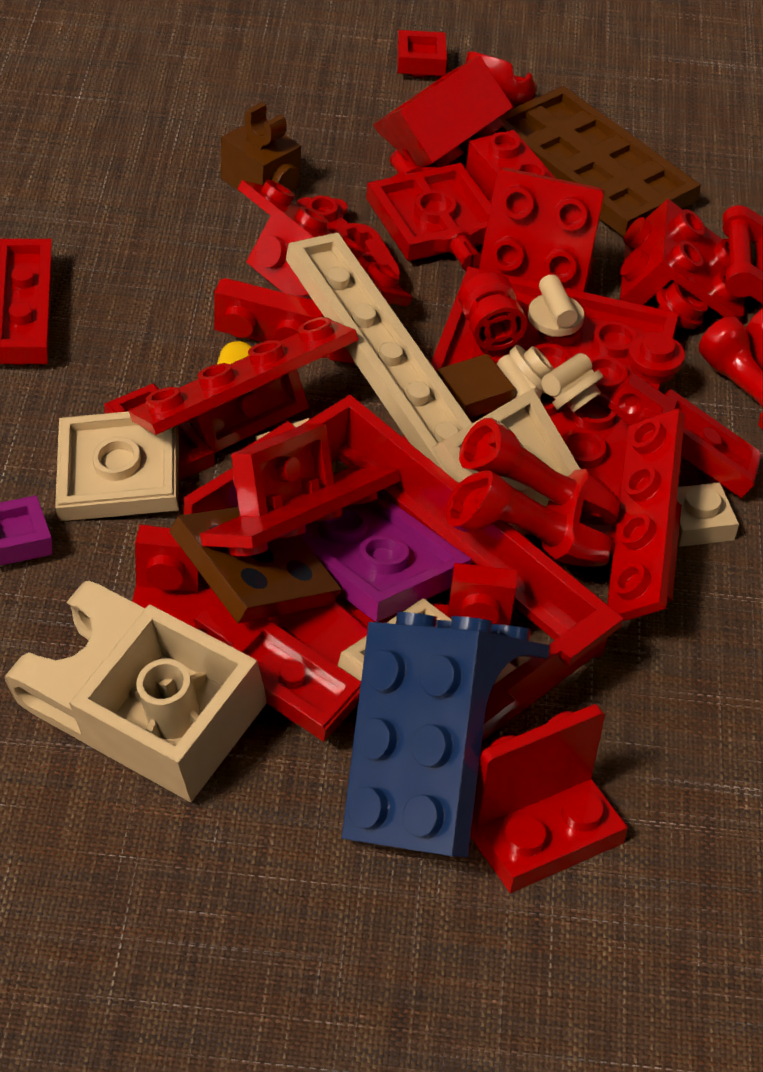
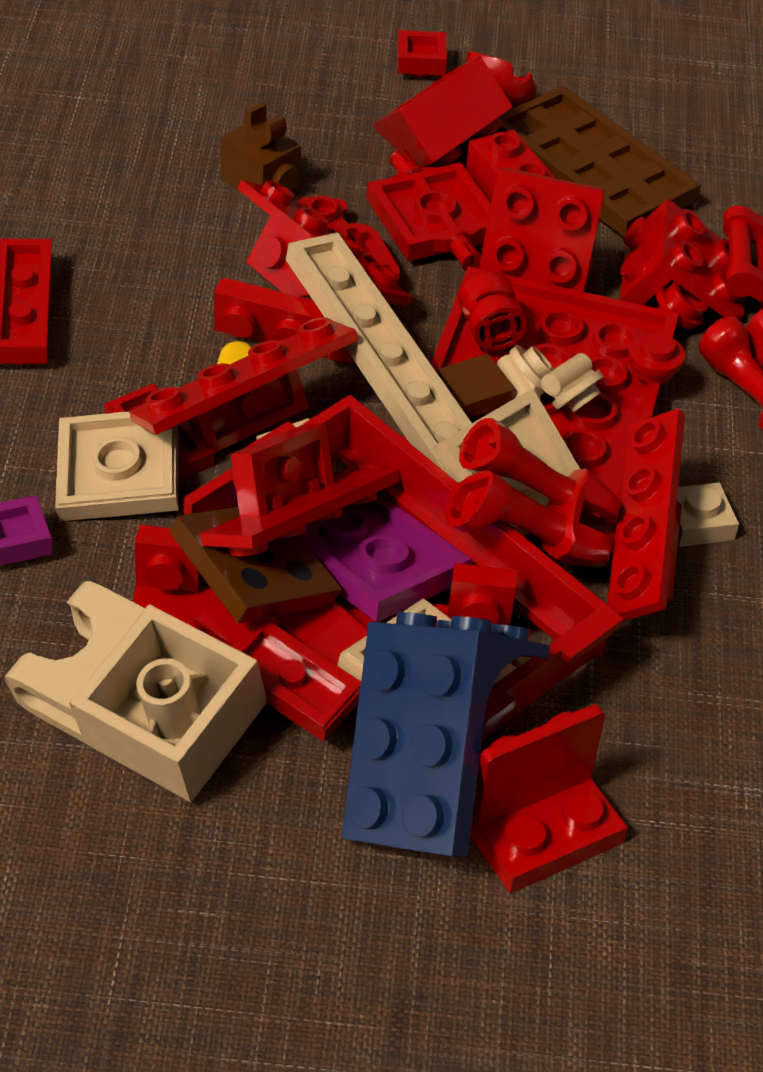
(554, 311): tan plate -> none
(705, 443): red hinge -> none

